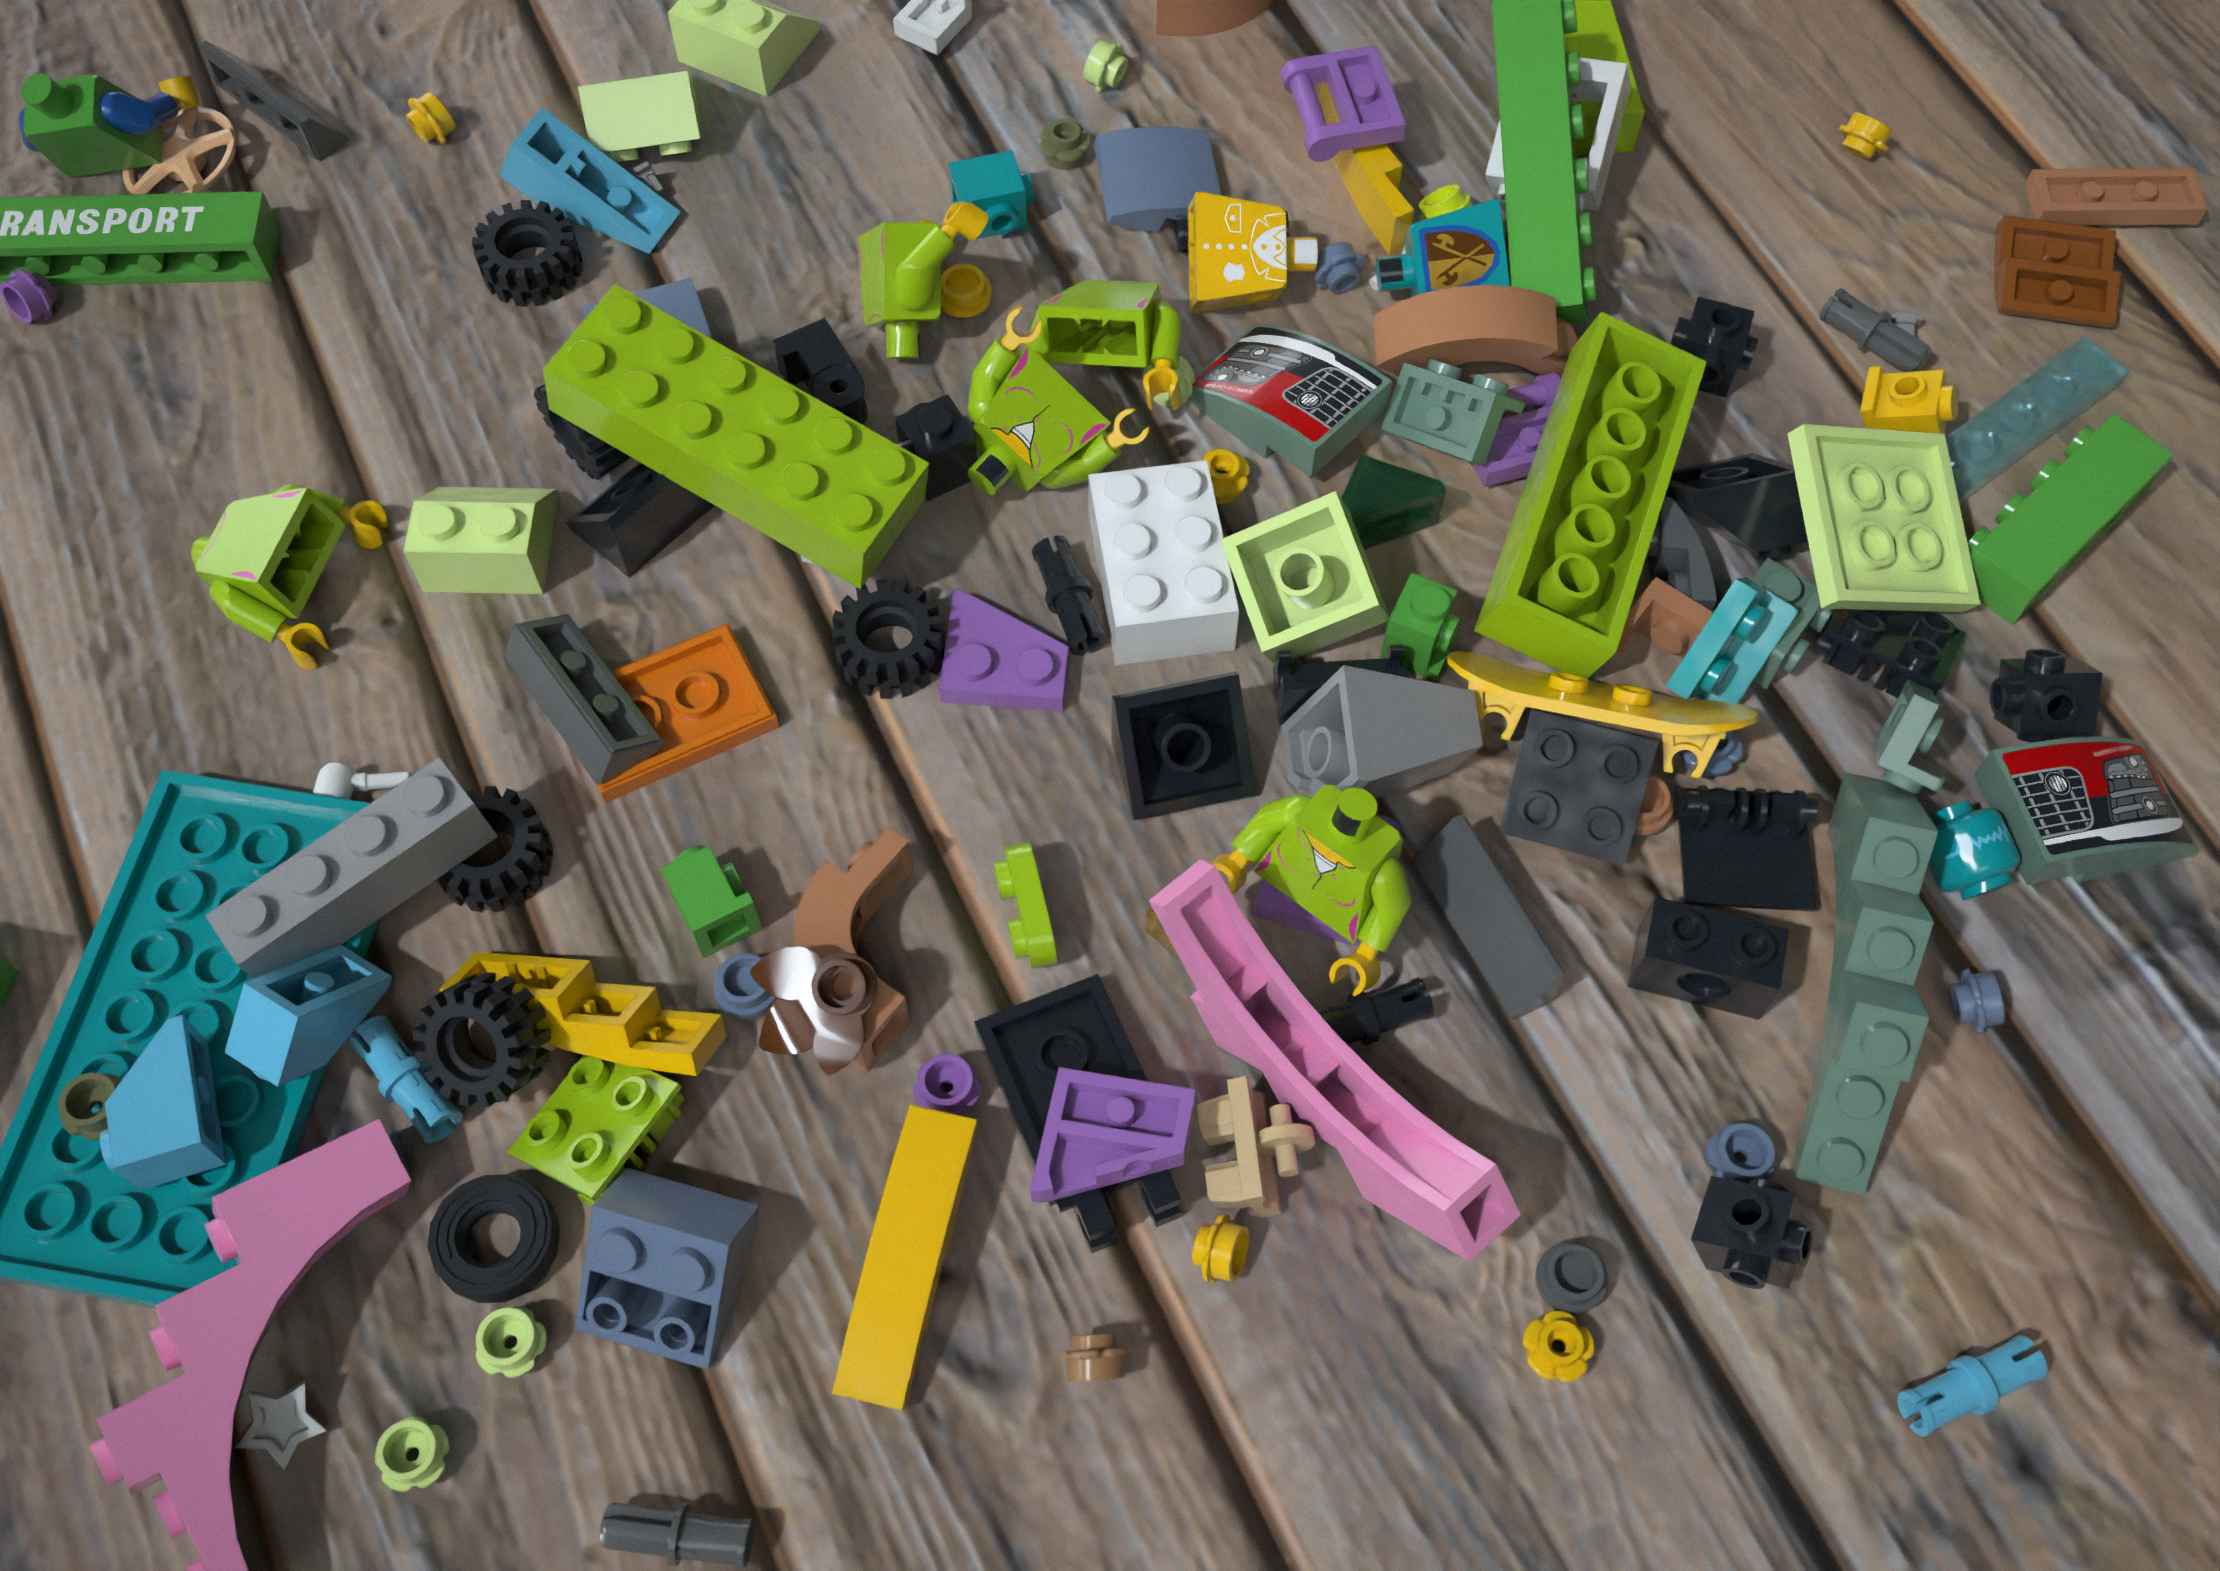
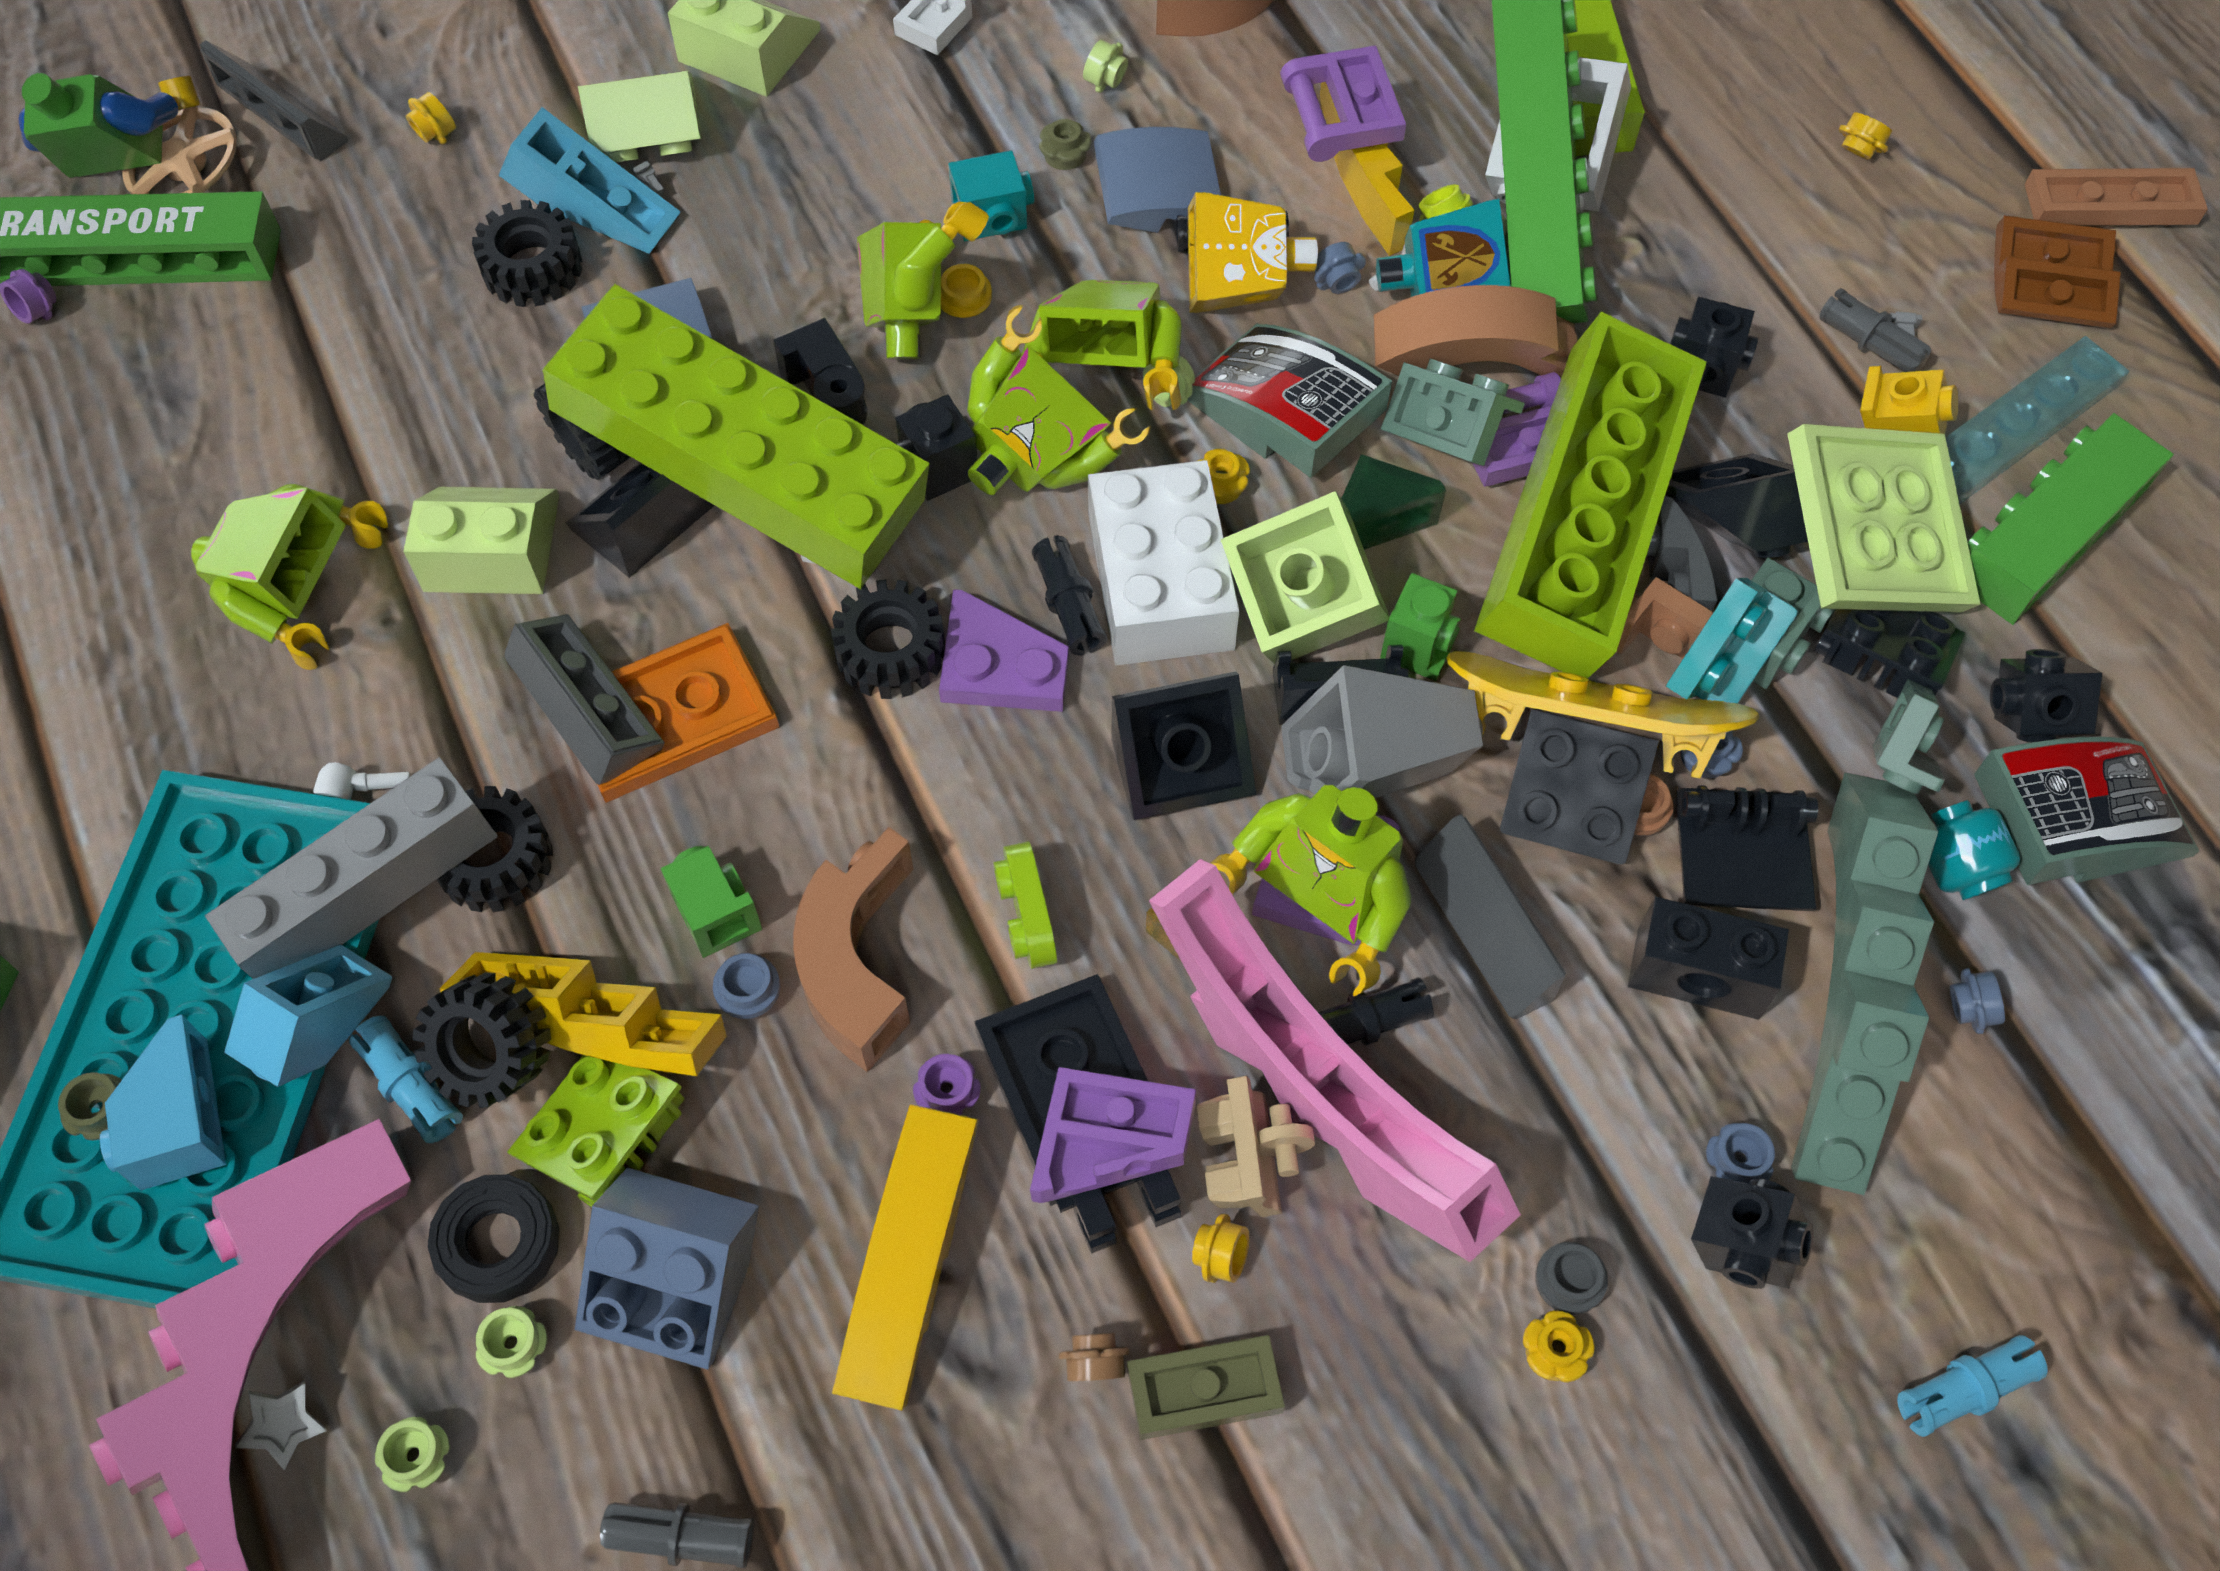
(809, 1010): reddish brown plate -> none
(1205, 1387): none -> olive plate

